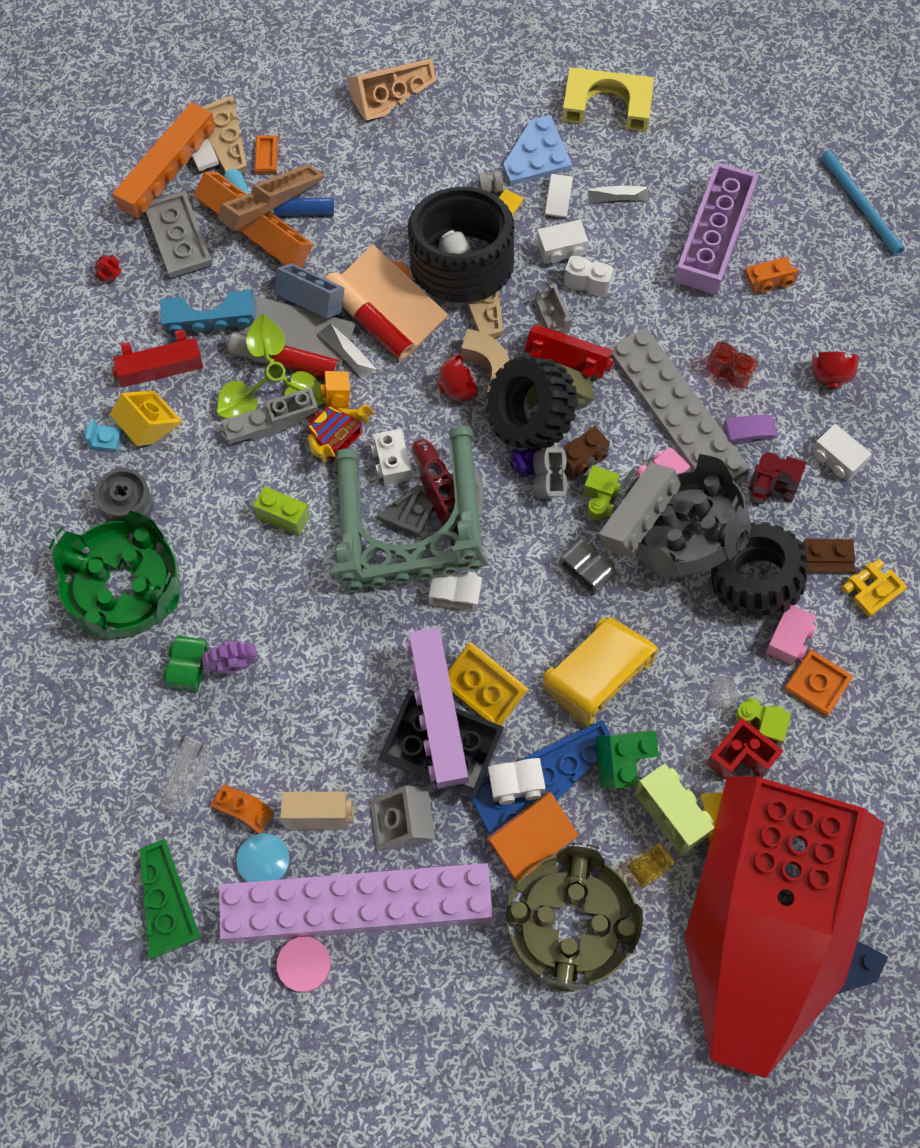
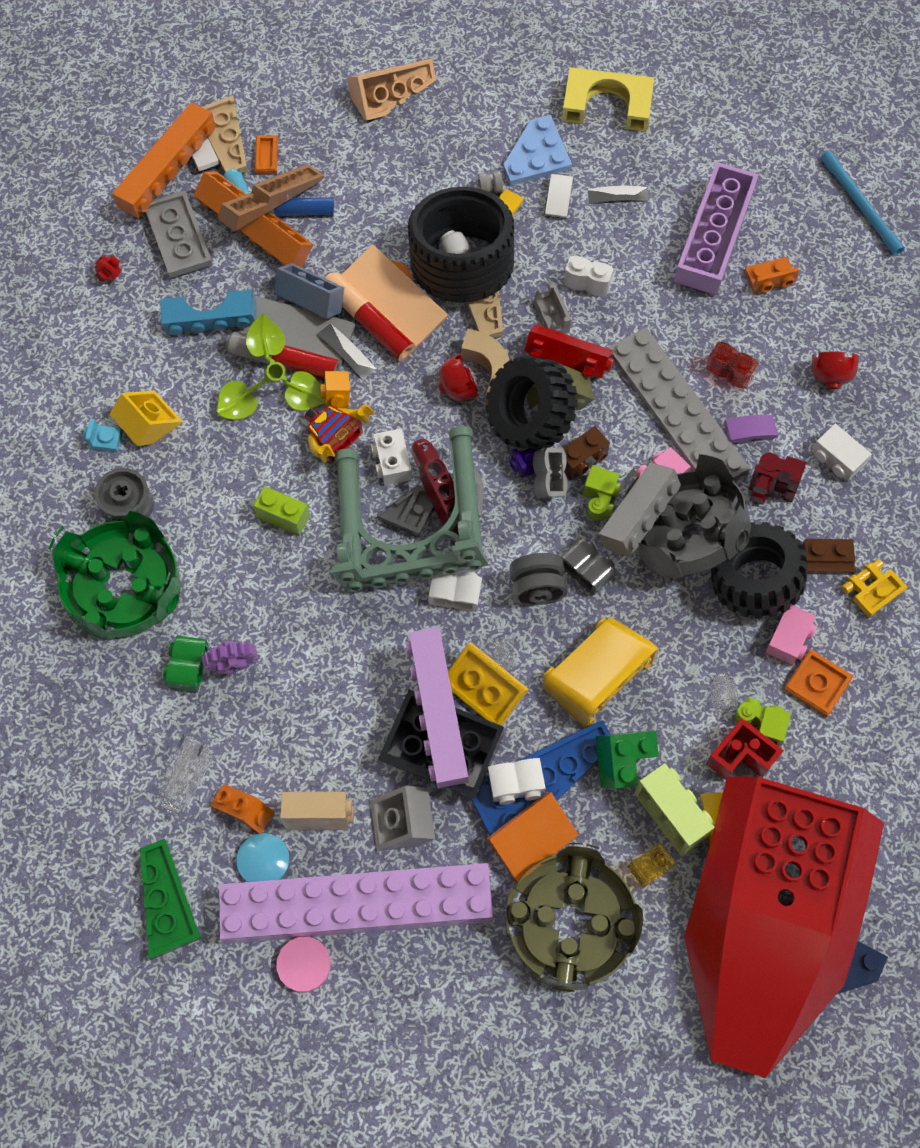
(157, 362): red brick -> none
(273, 418): light grey slope -> none
(538, 579): none -> dark grey wheel
(562, 241): white brick -> none

